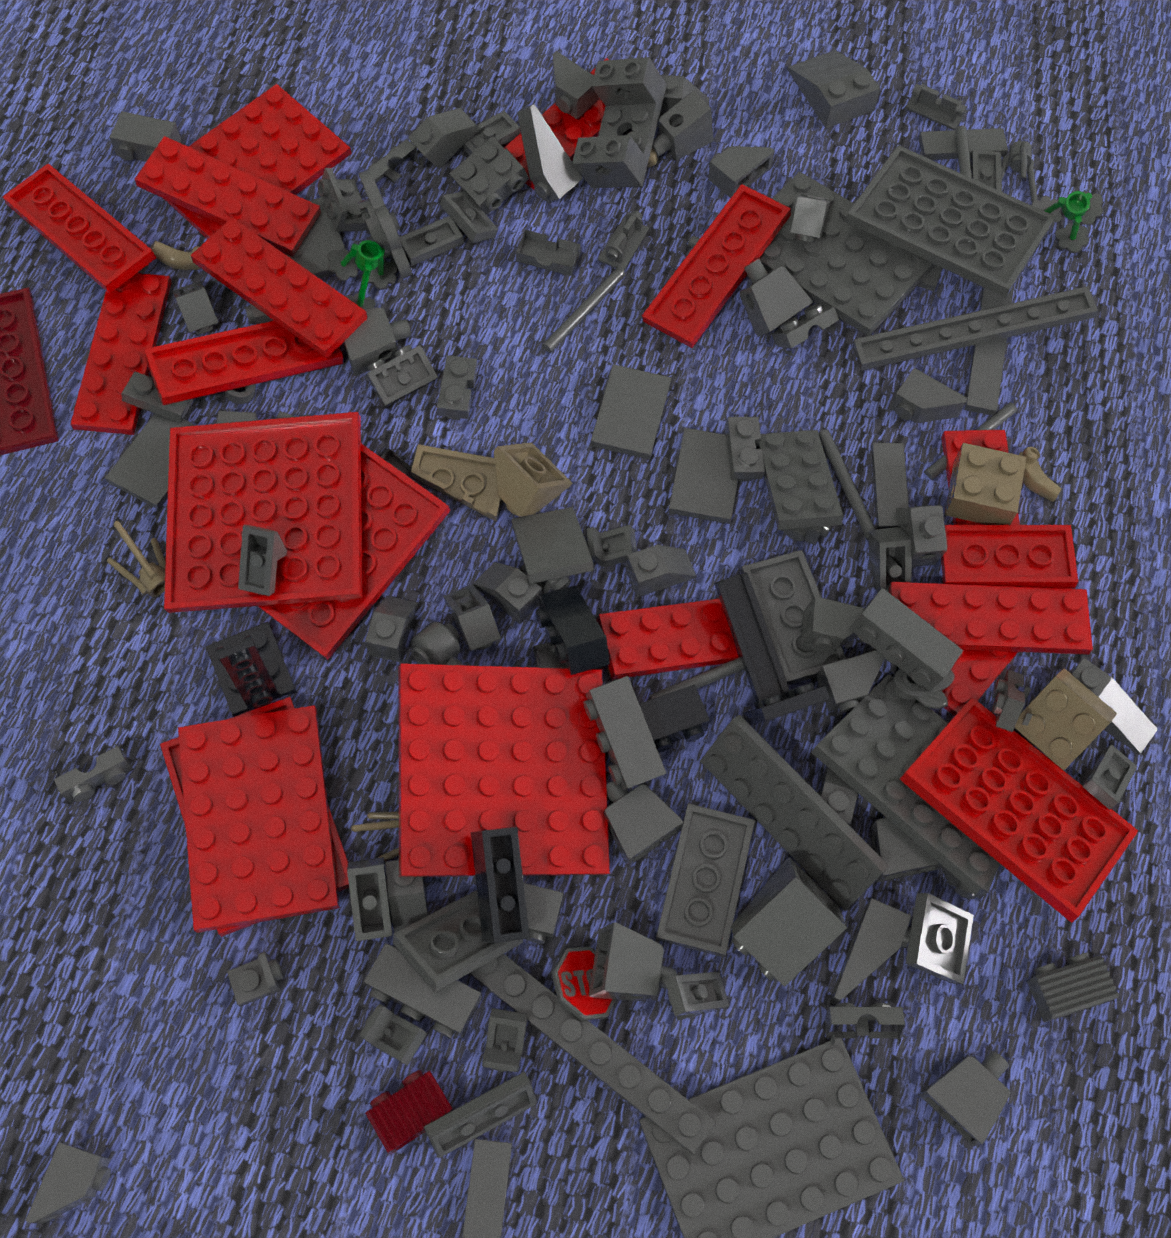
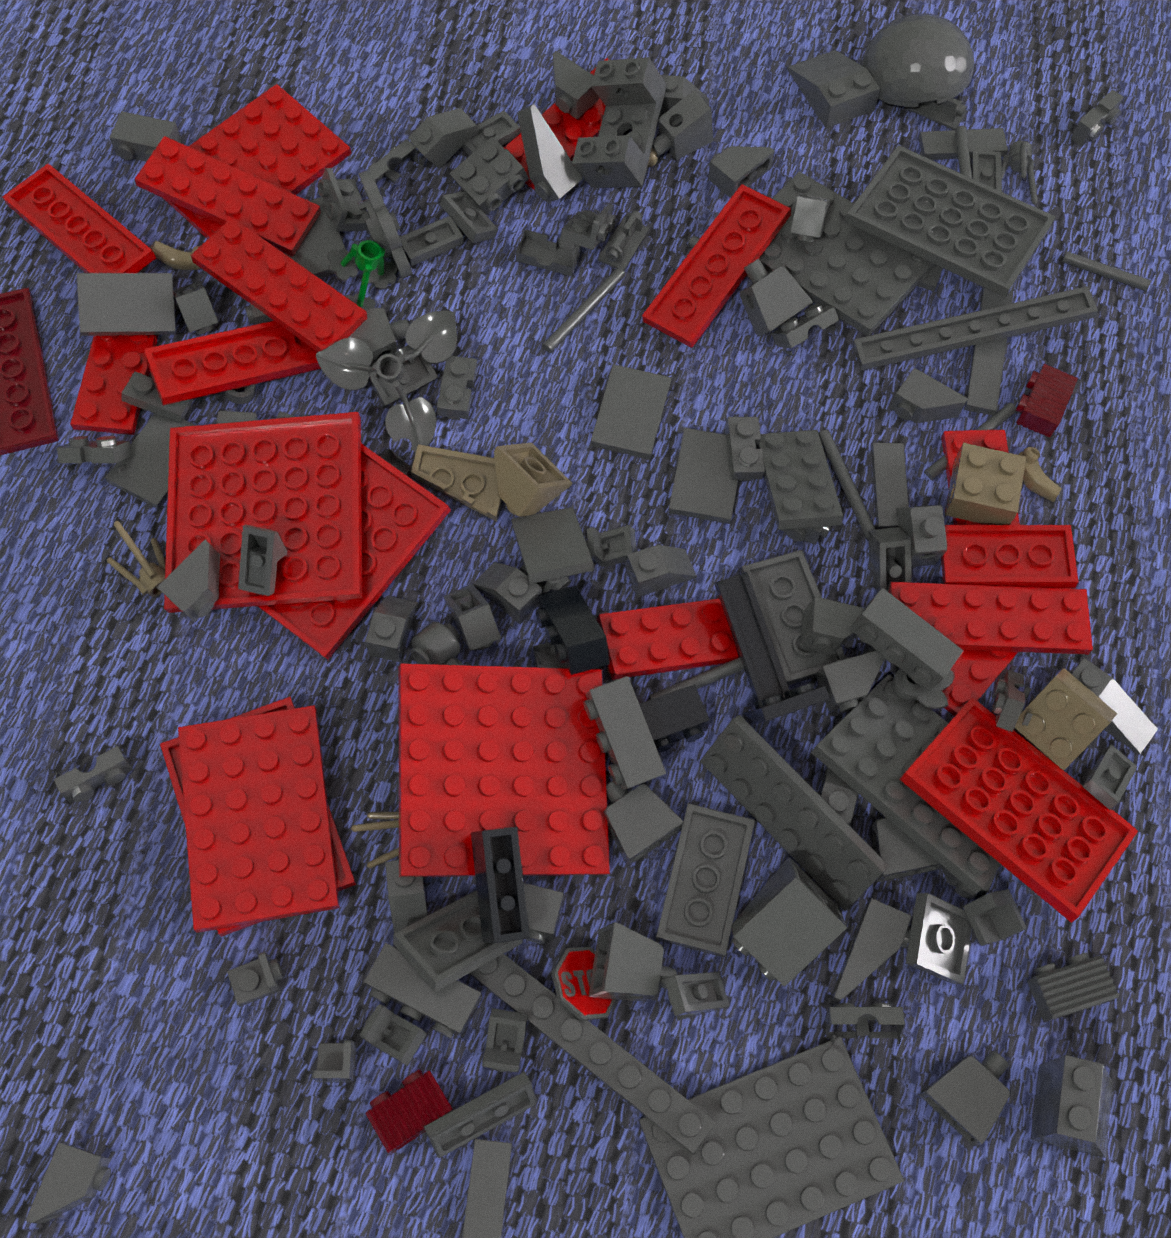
(102, 450): none -> dark grey piece
(125, 304): none -> dark grey tile
(195, 582): none -> dark grey slope
(250, 669): black bracket -> none
(336, 1062): none -> dark grey panel
(350, 360): none -> dark grey plant
(369, 899): dark grey brick -> none
(588, 228): none -> dark grey bracket
(919, 60): none -> dark grey piece
(994, 917): none -> dark grey panel
(1046, 400): none -> dark red brick
(1073, 1105): none -> dark grey slope
(1077, 207): plant -> none
(1093, 122): none -> dark grey piece
(1106, 271): none -> dark grey bar

